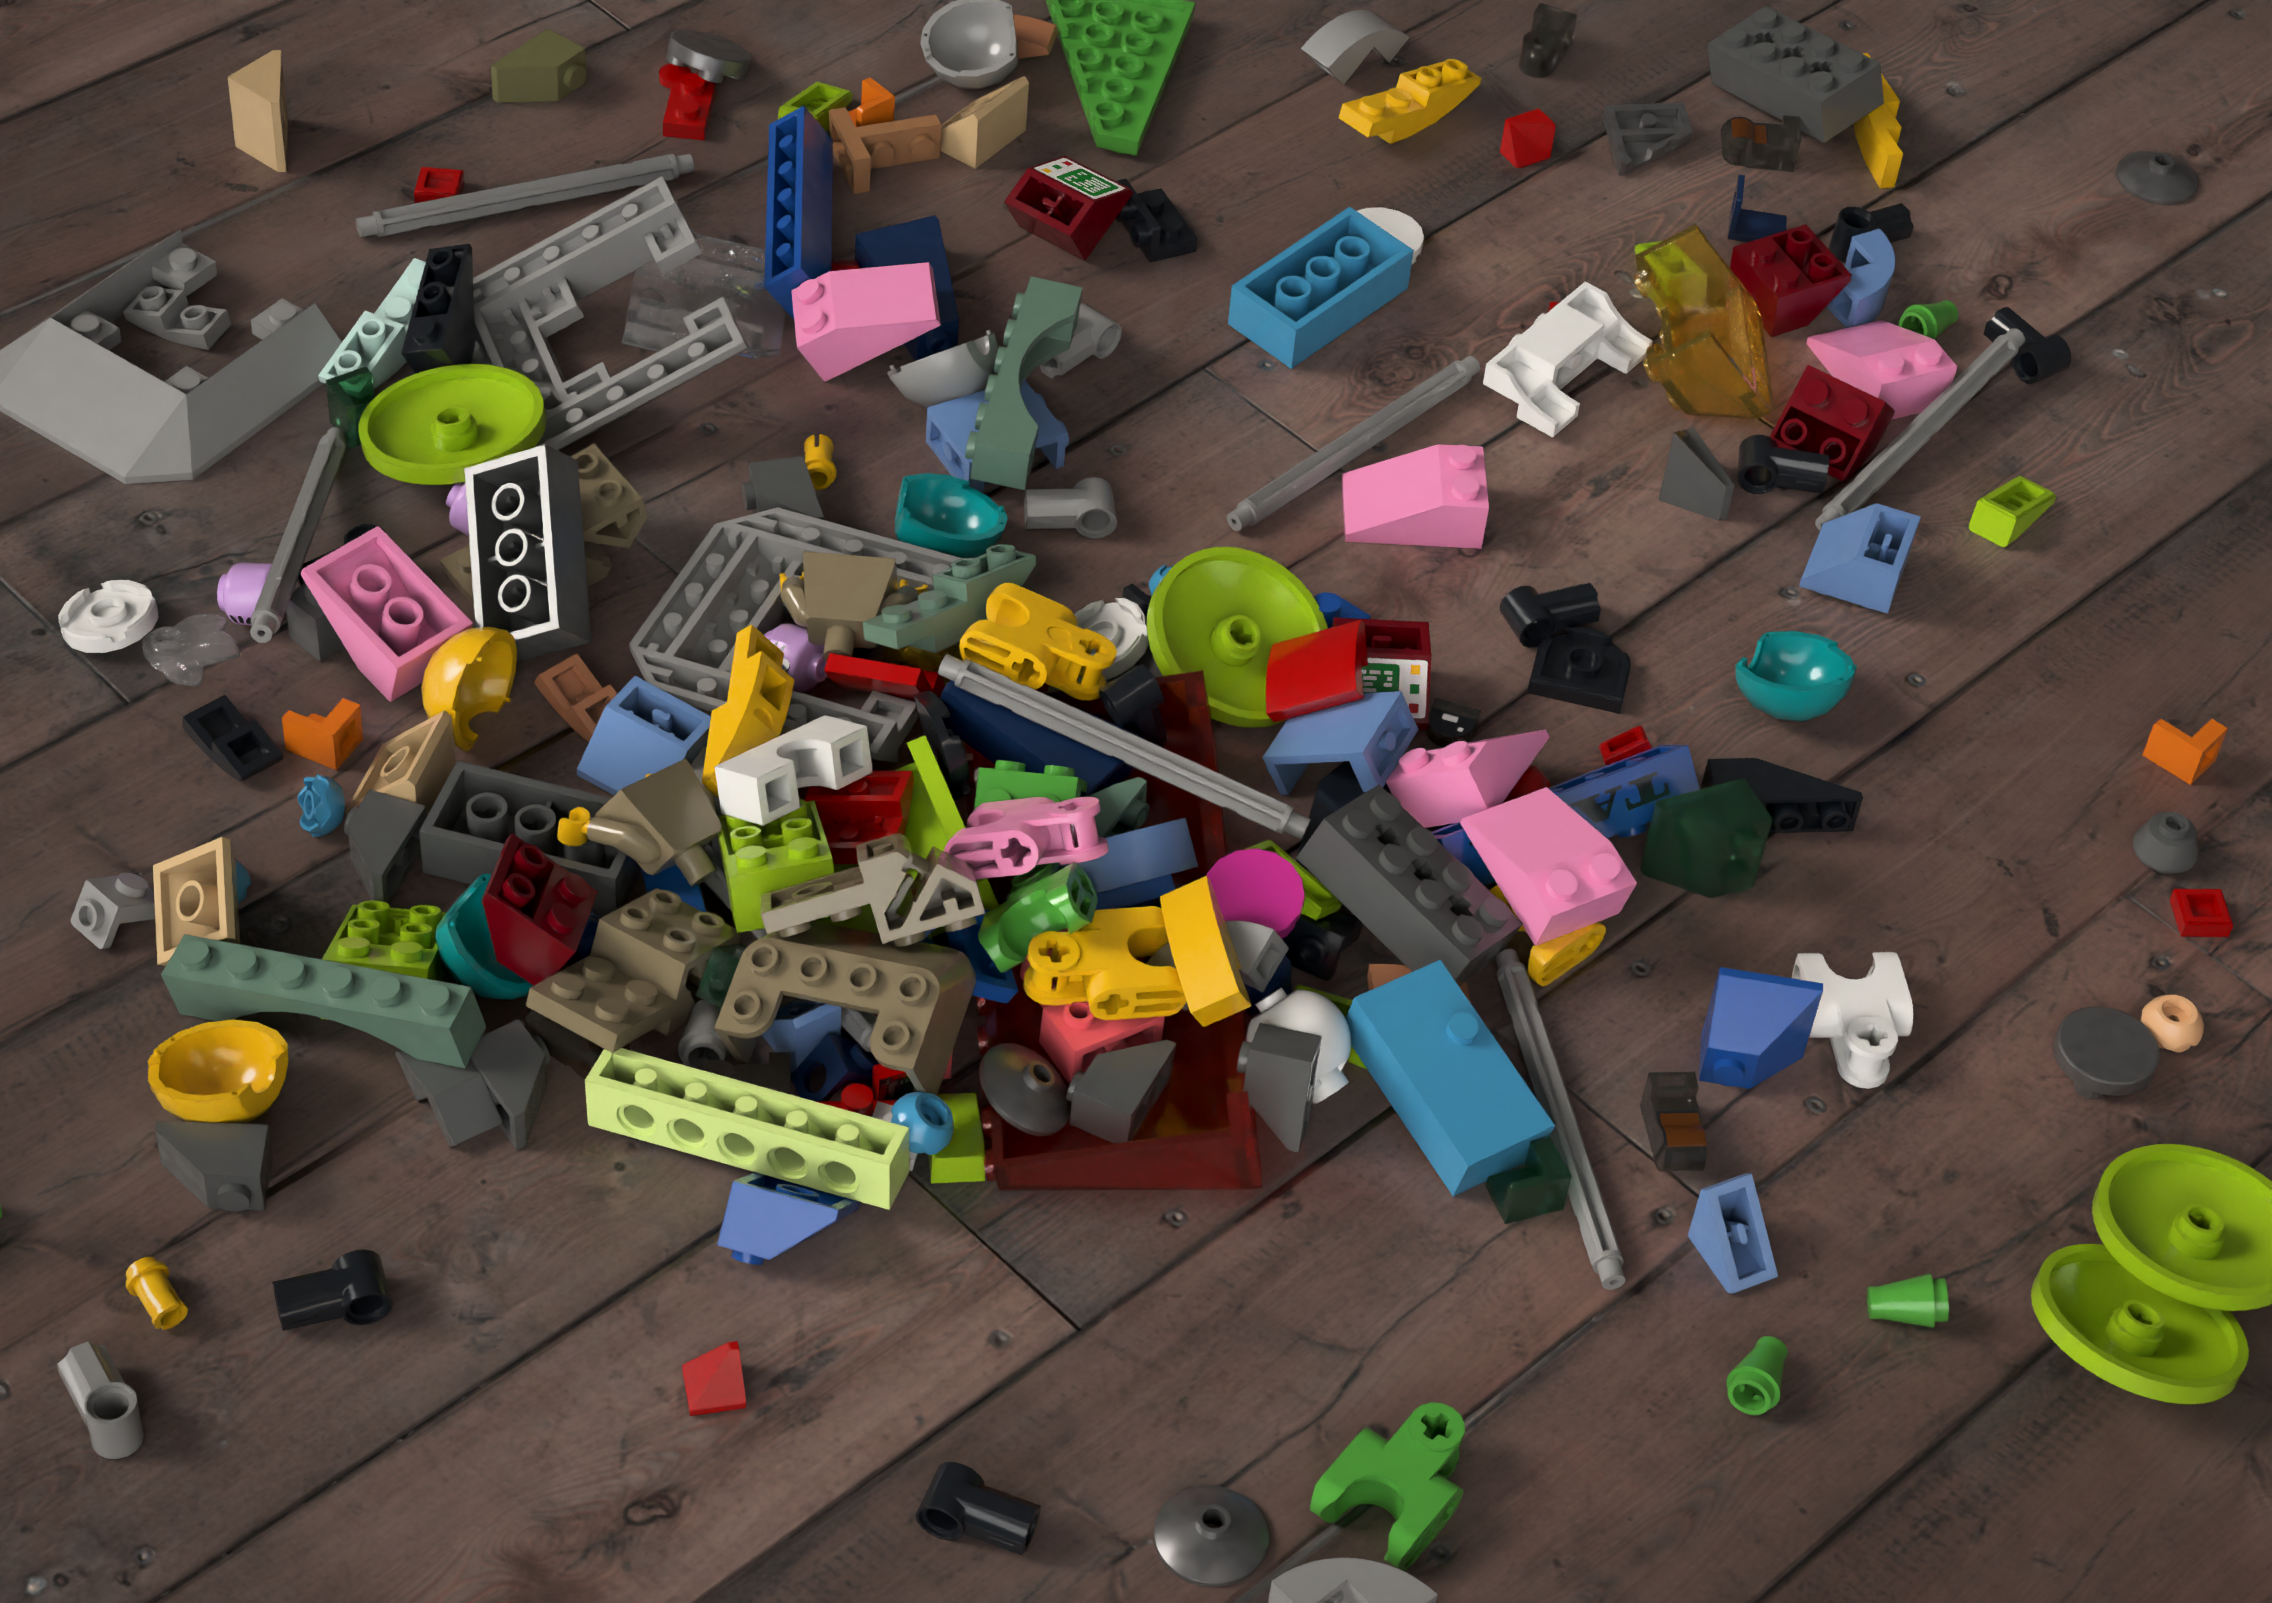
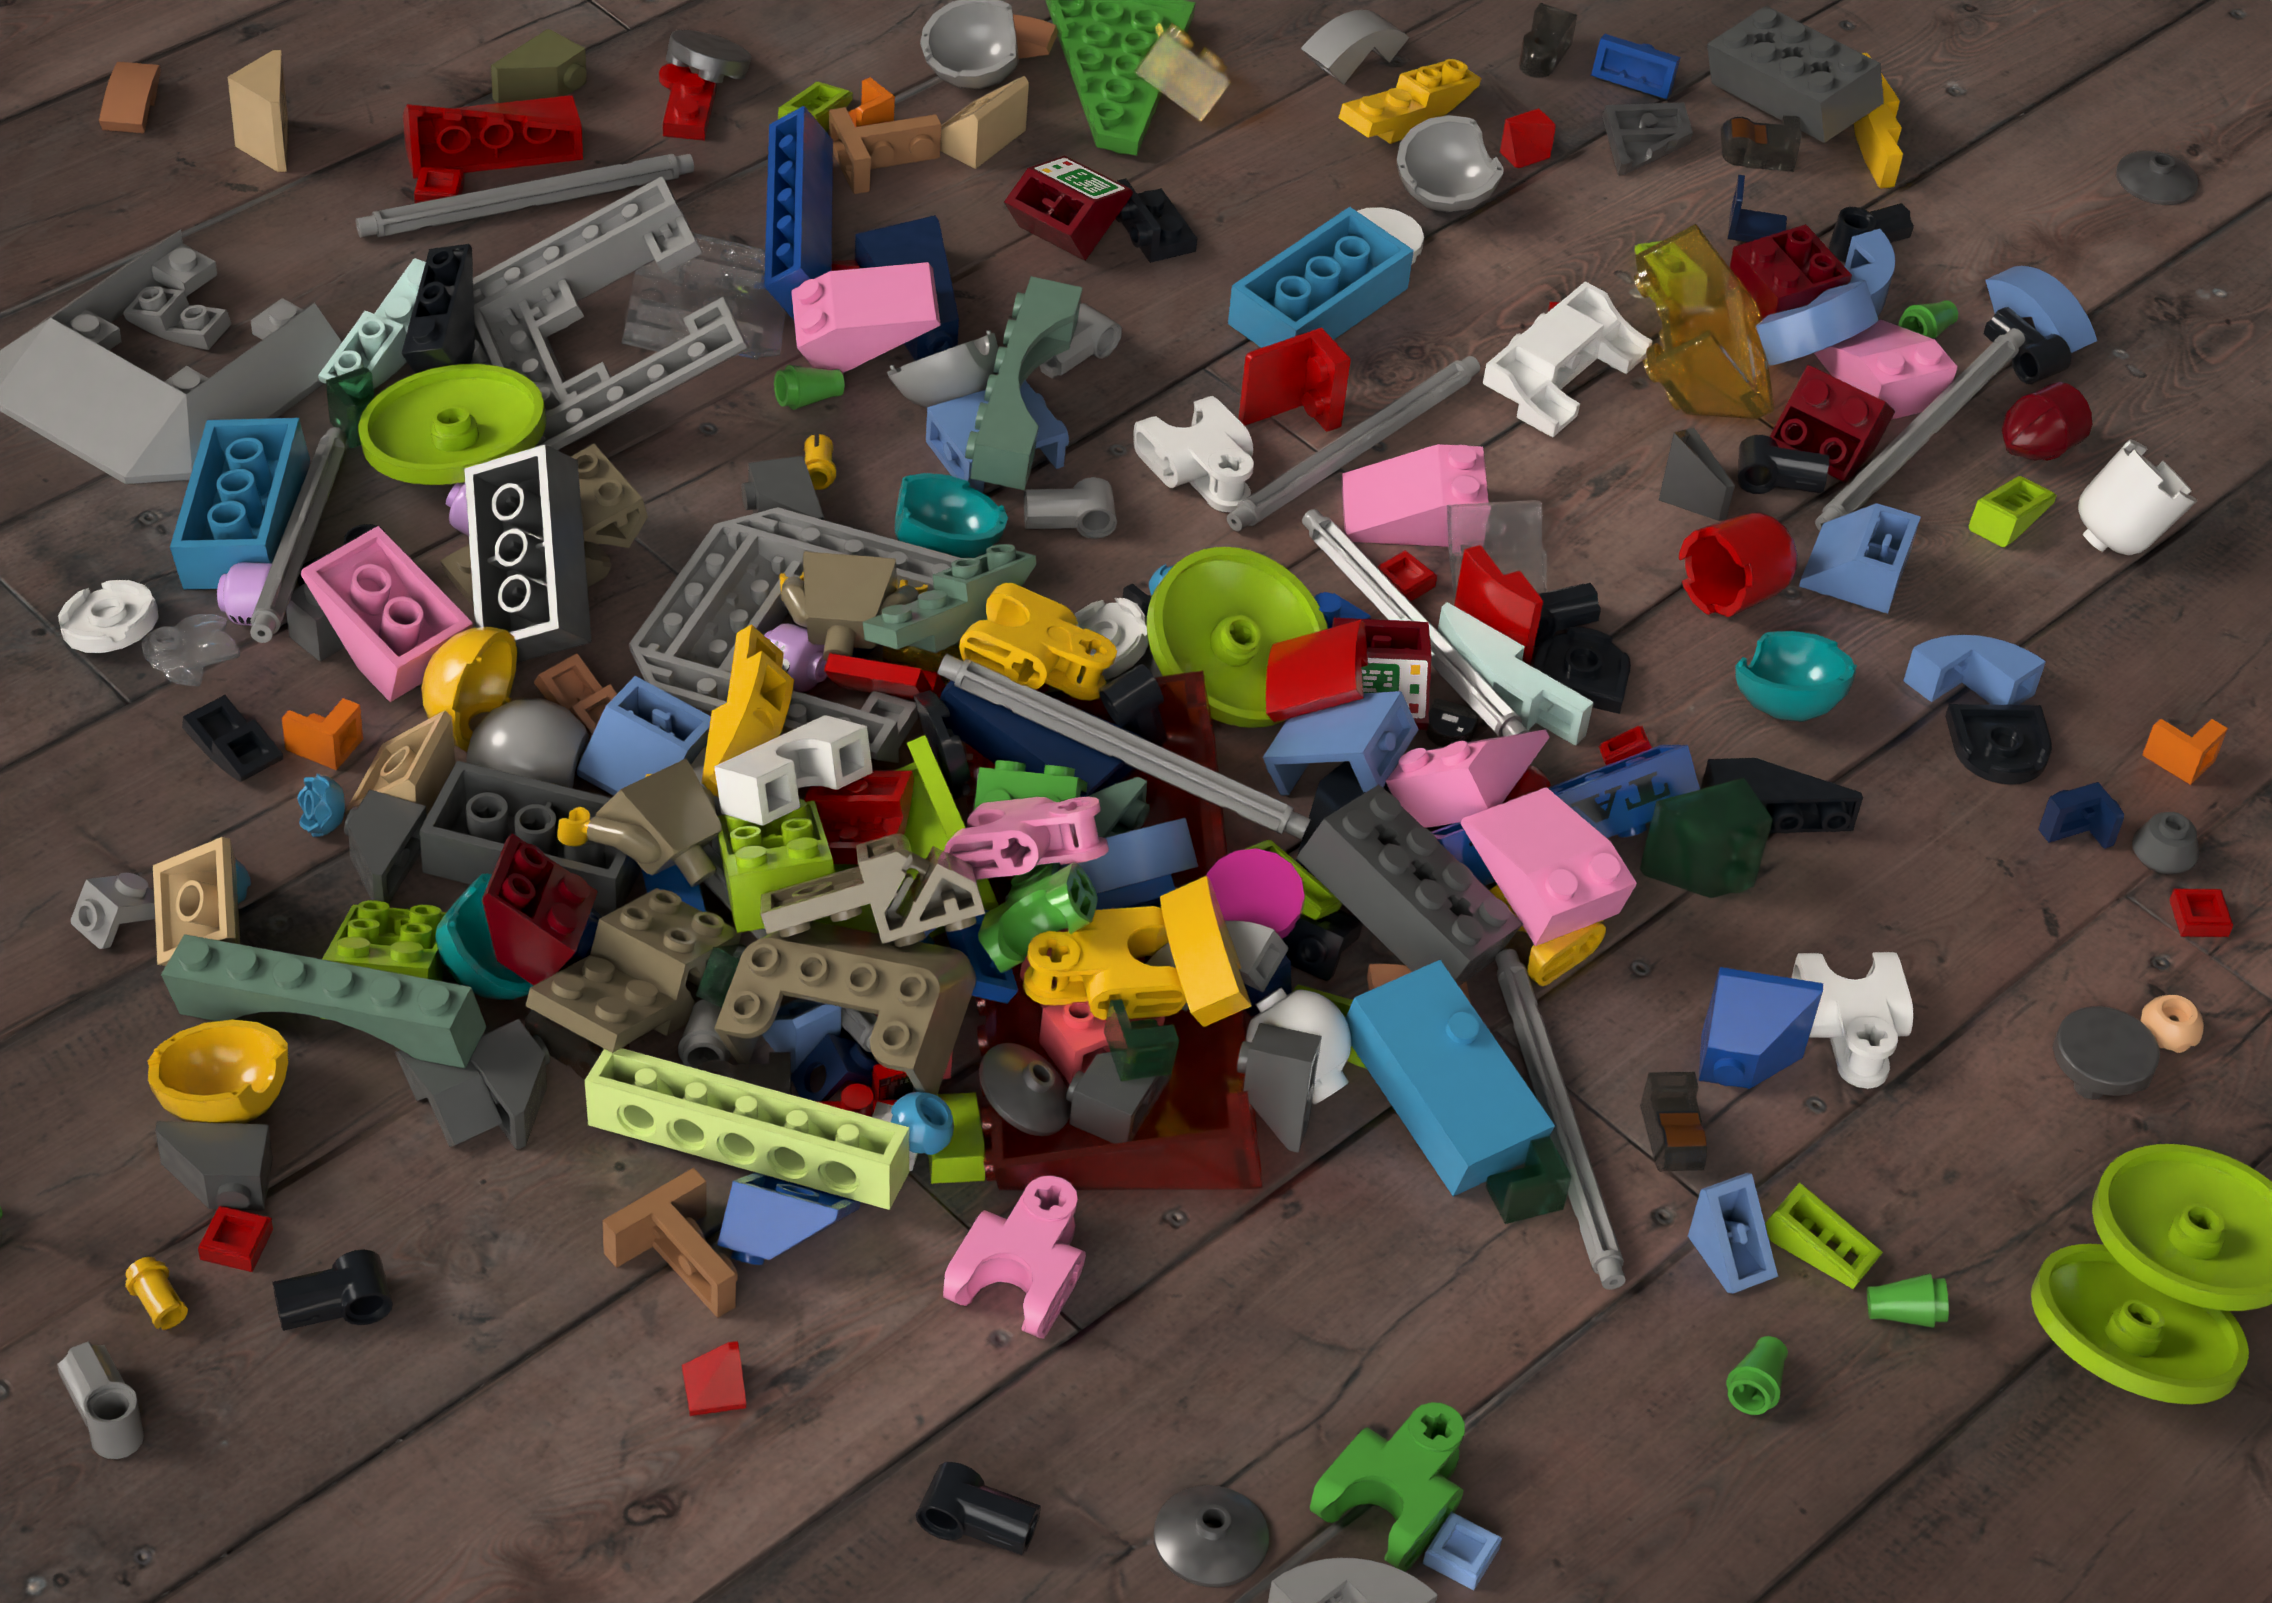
(129, 96): none -> nougat slope
(235, 1238): none -> red tile
(238, 497): none -> dark azure brick
(493, 135): none -> red wedge
(530, 741): none -> light grey cylinder
(668, 1223): none -> medium nougat bracket
(806, 385): none -> bright green cone
(1025, 1251): none -> bright pink piece
(1139, 1046): none -> clear green panel
(1182, 72): none -> clear yellow bracket
(1209, 454): none -> white piece
(1293, 374): none -> red bracket
(1396, 606): none -> piece
(1408, 575): none -> red tile
(1447, 164): none -> light grey cylinder
(1462, 1550): none -> light blue tile
(1499, 600): none -> red slope
(1507, 533): none -> clear slope
(1521, 686): none -> light aqua slope
(1635, 66): none -> blue tile
(1738, 563): none -> red cylinder
(1791, 1235): none -> lime slope
(1821, 324): none -> medium blue brick
(1986, 665): none -> medium blue brick
(2000, 740): none -> black tile
(2046, 300): none -> medium blue brick
(2047, 422): none -> dark red helmet
(2081, 811): none -> dark blue bracket
(2132, 502): none -> white cylinder

